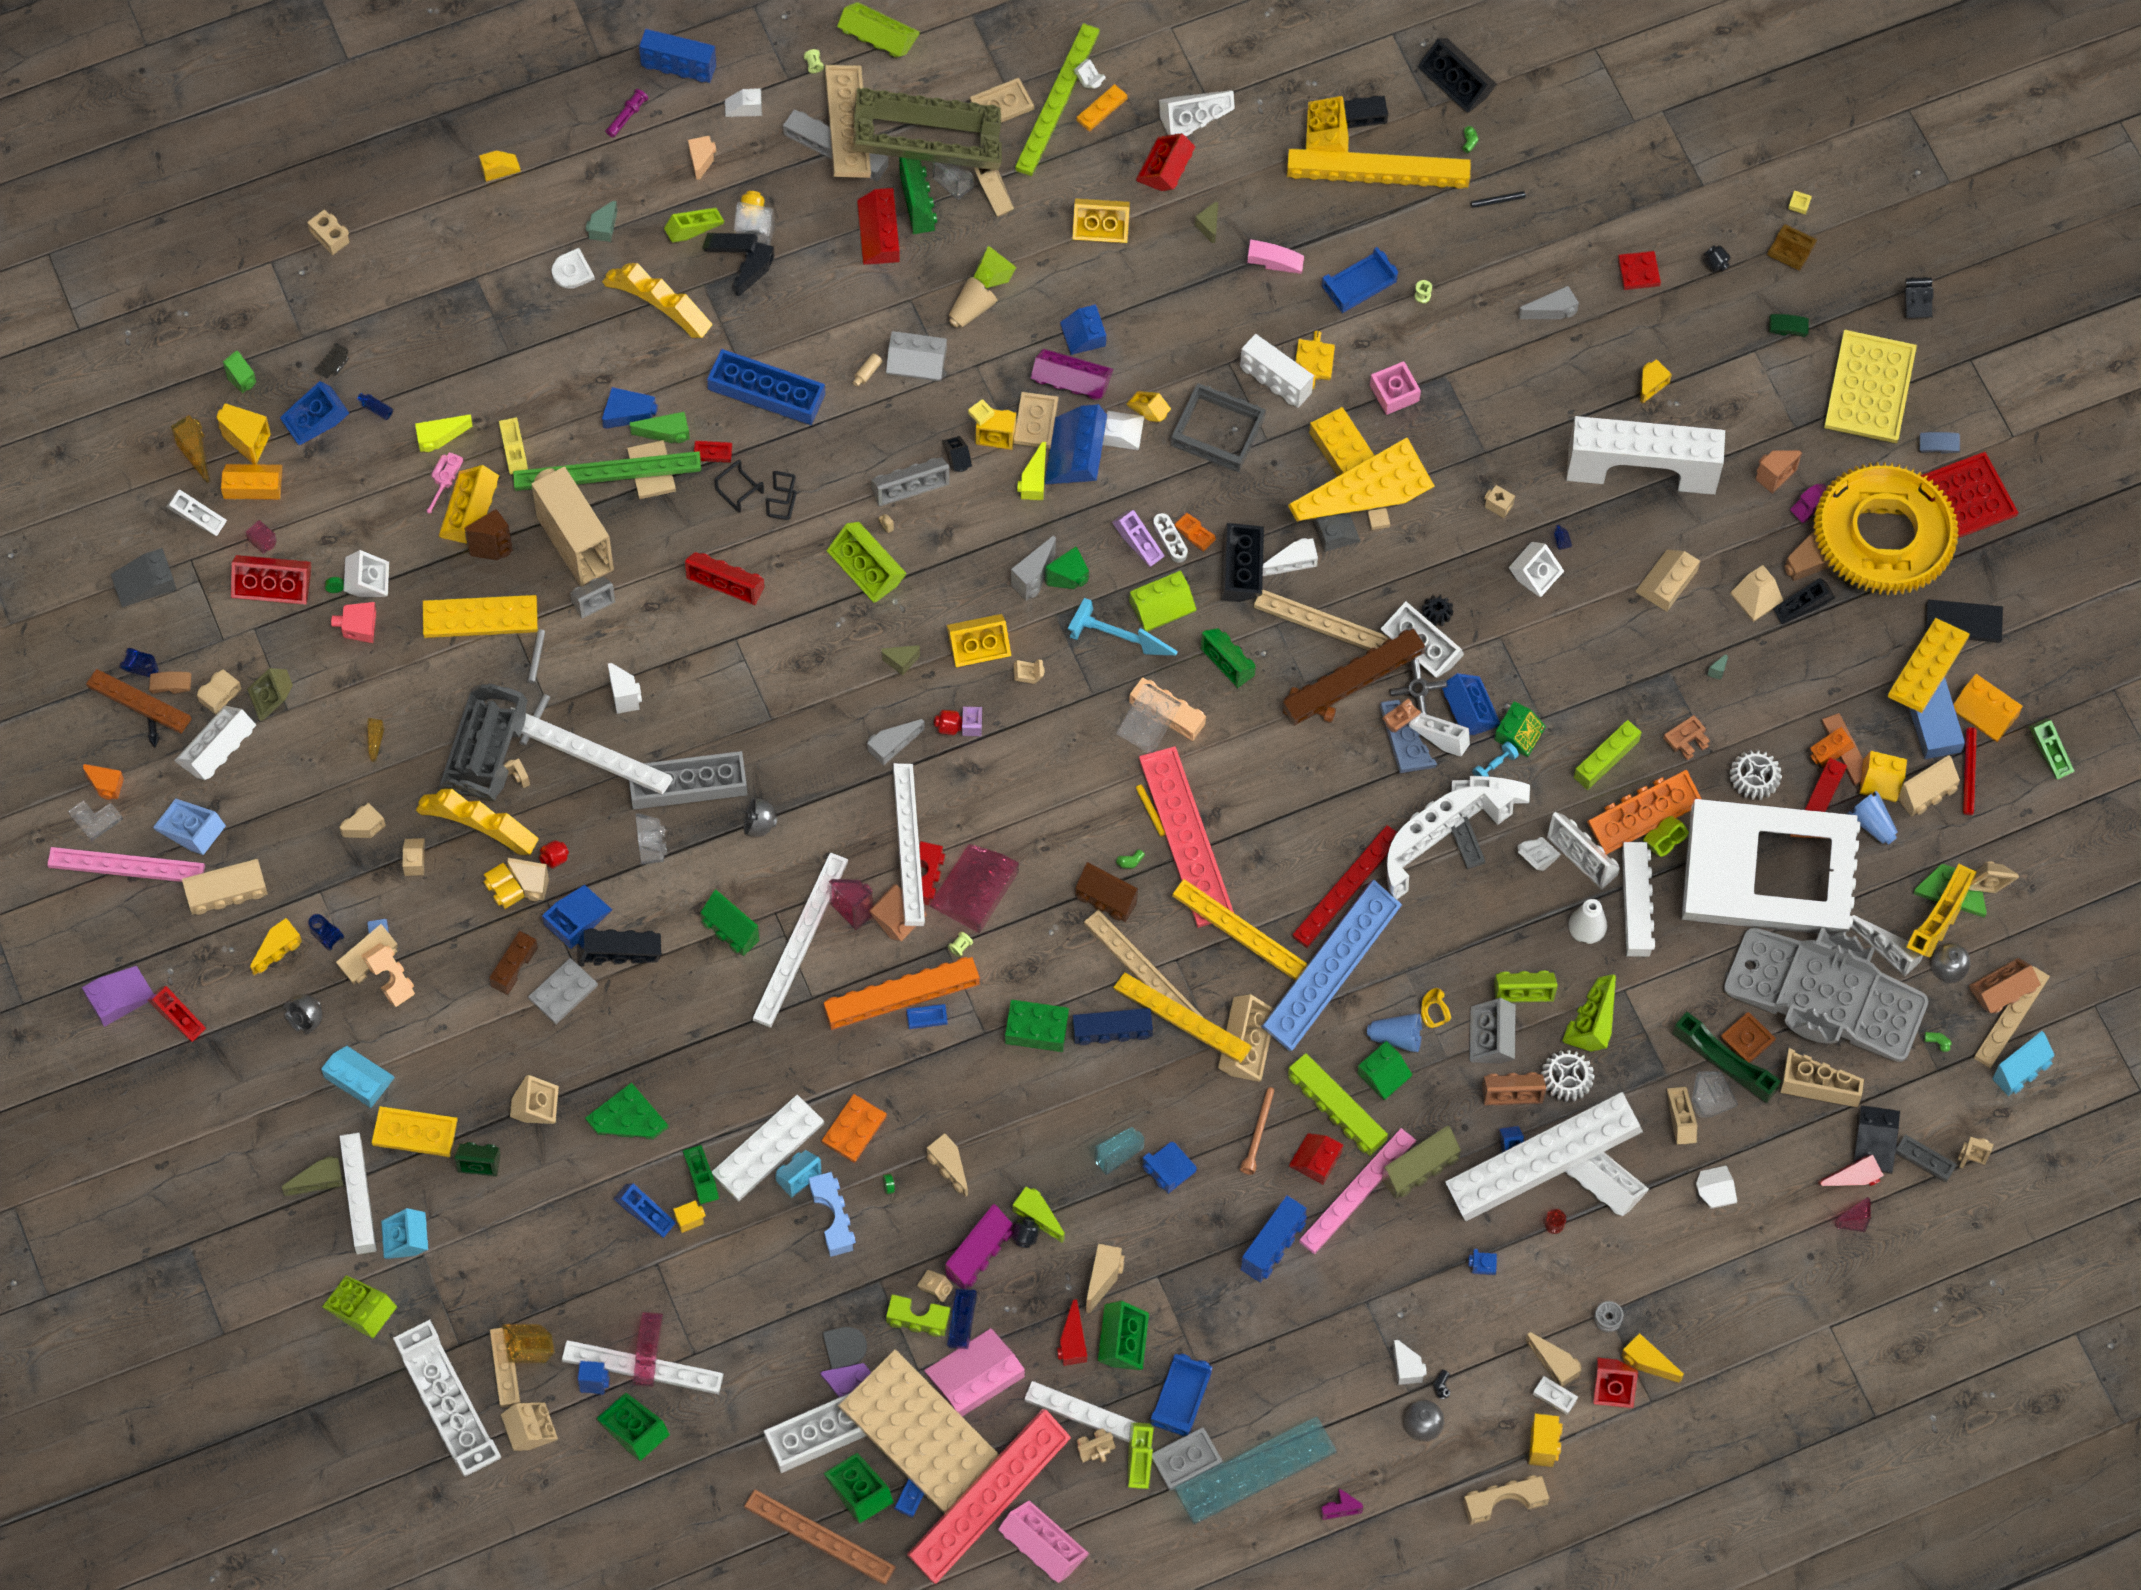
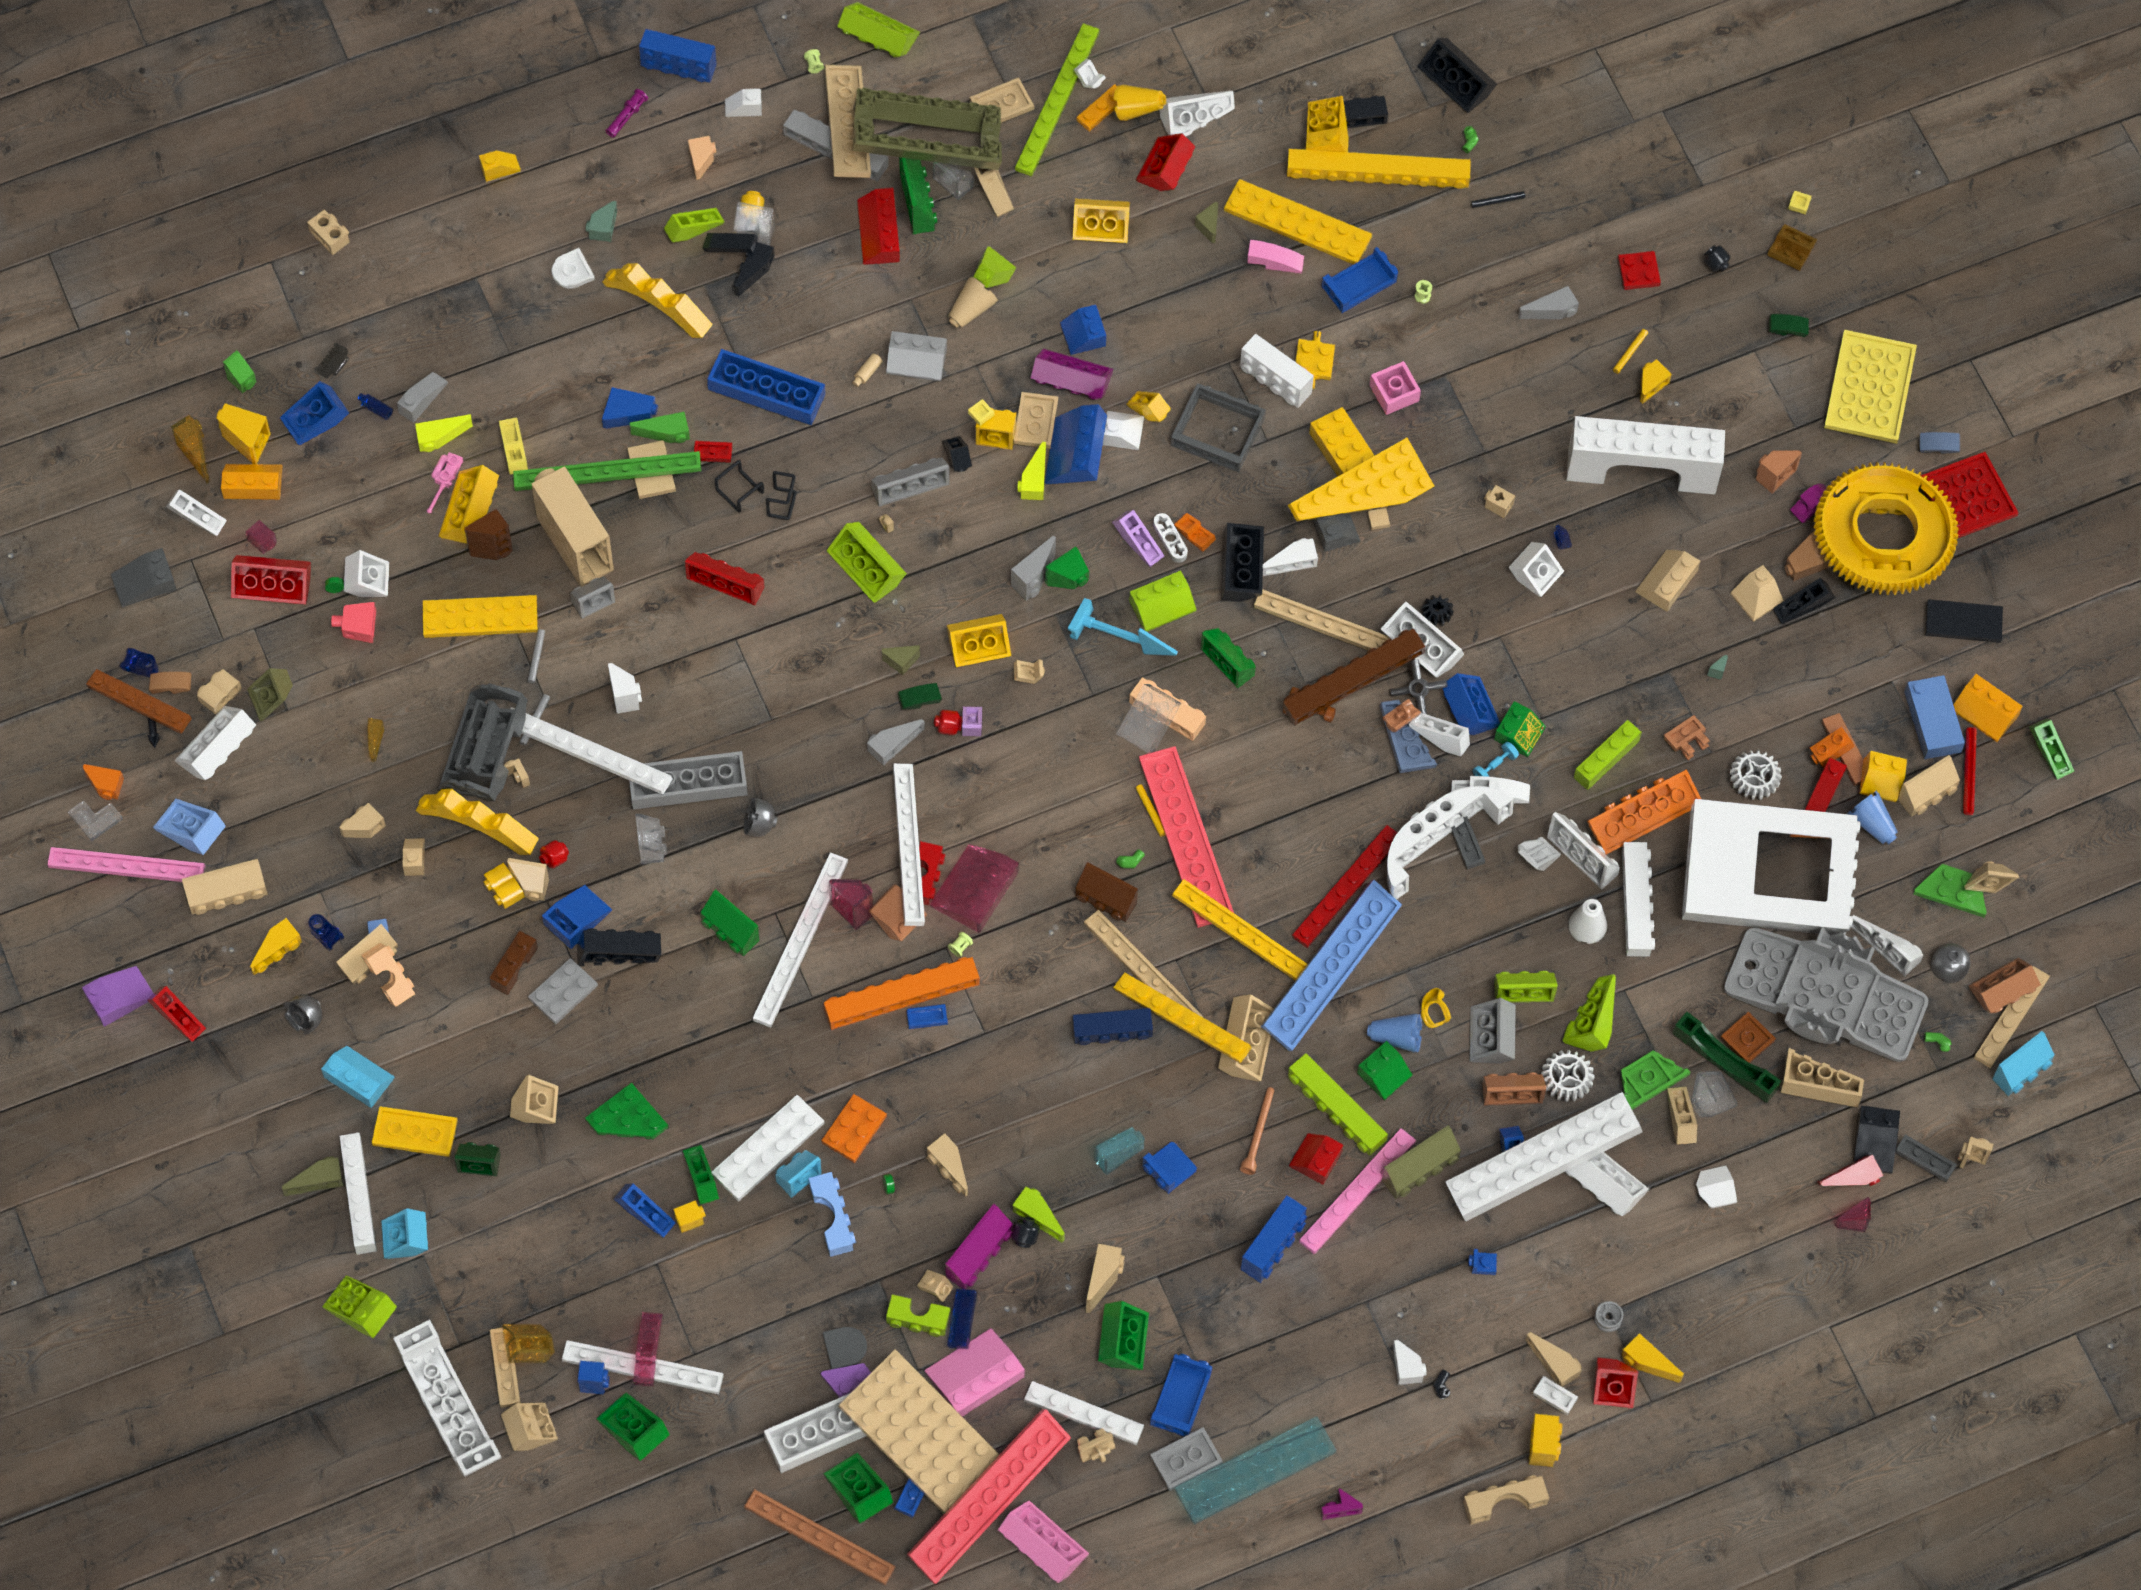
(420, 396): none -> light grey slope
(919, 695): none -> dark green slope
(1037, 1025): green brick -> none
(1072, 1342): red slope -> none
(1137, 101): none -> yellow cone
(1140, 1455): lime slope -> none
(1298, 222): none -> yellow plate
(1424, 1421): flat silver cylinder -> none
(1554, 1225): clear red wheel -> none
(1629, 352): none -> yellow bar
(1649, 1078): none -> bright green wing
(1668, 833): lime brick -> none
(1918, 297): black piece -> none
(1928, 665): yellow plate -> none
(1945, 913): yellow arch -> none

